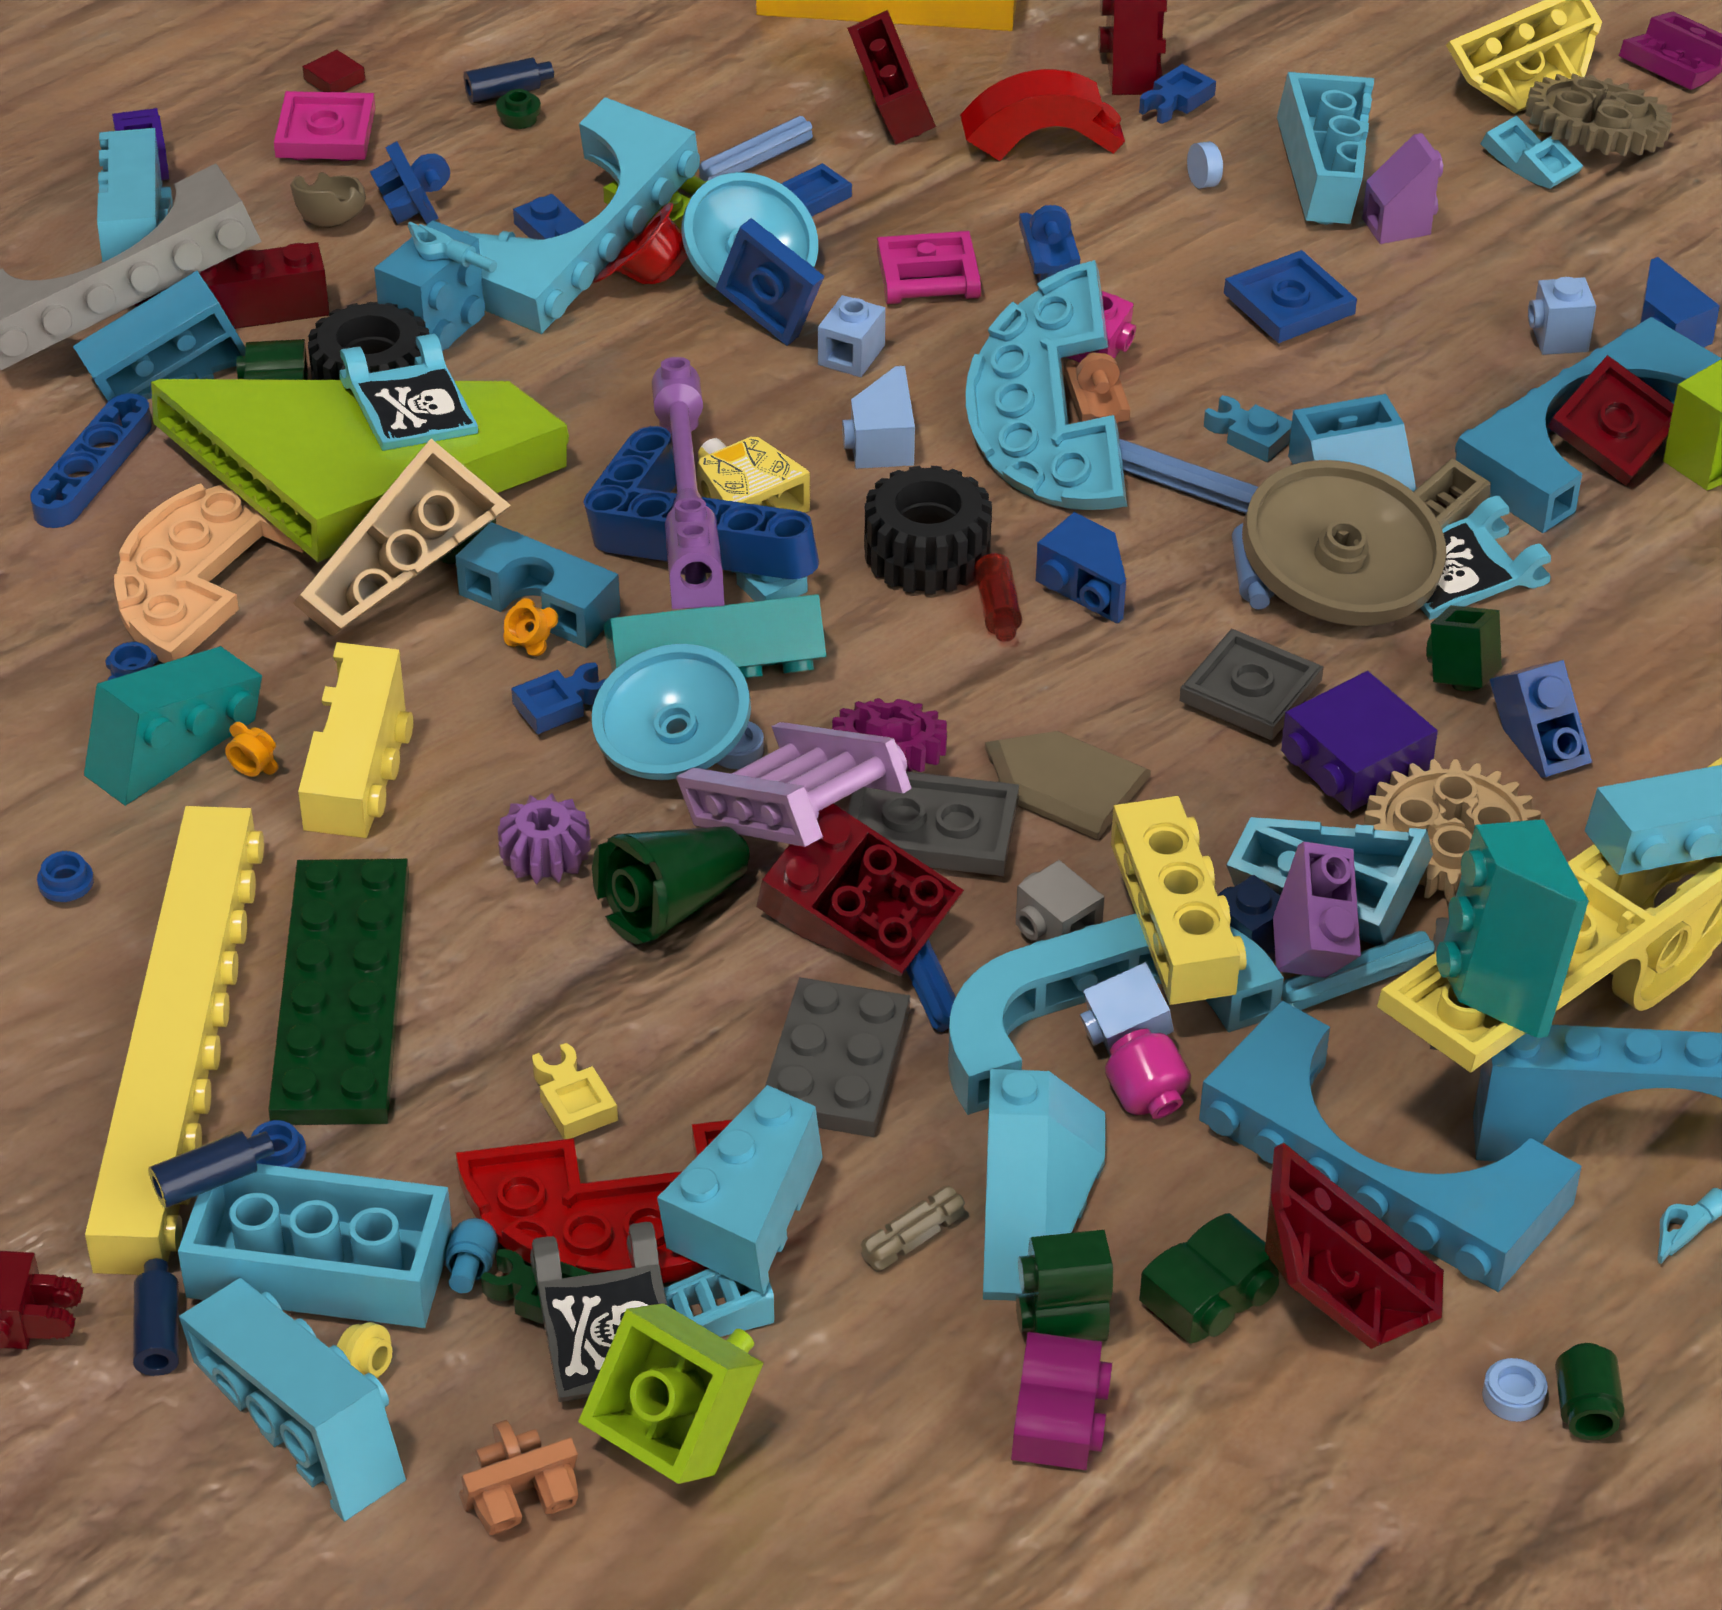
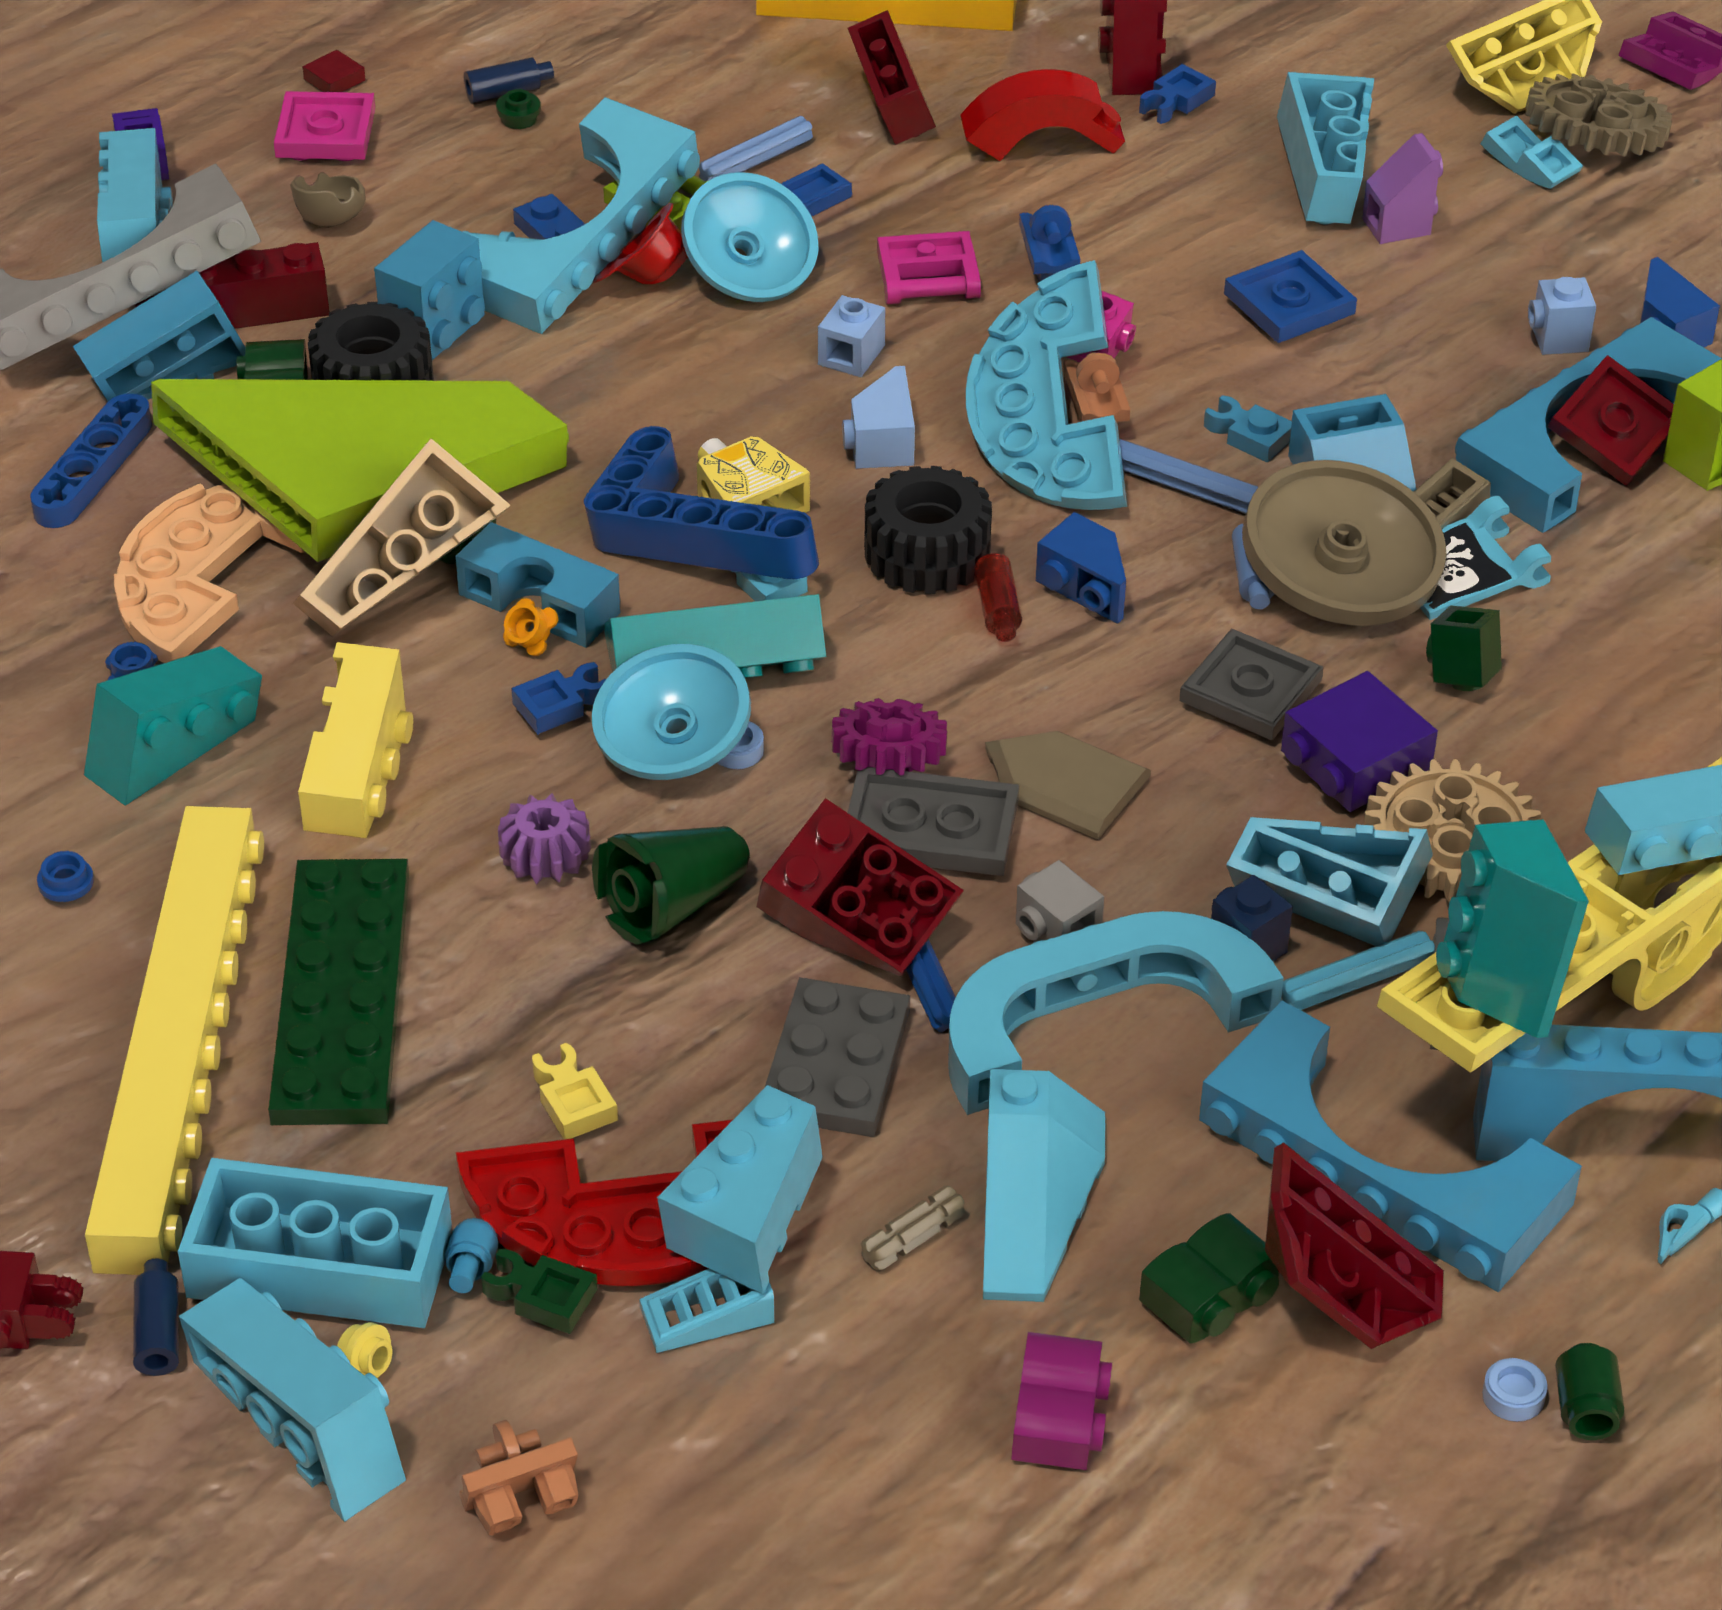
(208, 1166): dark blue cylinder -> none
(251, 750): light orange plate -> none
(287, 1144): blue plate -> none
(406, 185): blue hips -> none
(409, 402): flag -> none
(437, 245): medium azure hand -> none
(587, 1309): flag -> none
(671, 1391): lime piece -> none
(690, 525): medium lavender bar -> none
(769, 281): blue plate -> none
(785, 790): lavender fence -> none
(1066, 1286): dark green brick -> none
(1125, 1005): light blue brick -> none
(1147, 1073): dark pink head -> none
(1177, 900): light yellow brick -> none
(1204, 165): light blue tile -> none
(1317, 912): medium lavender slope -> none
(1542, 717): blue slope -> none

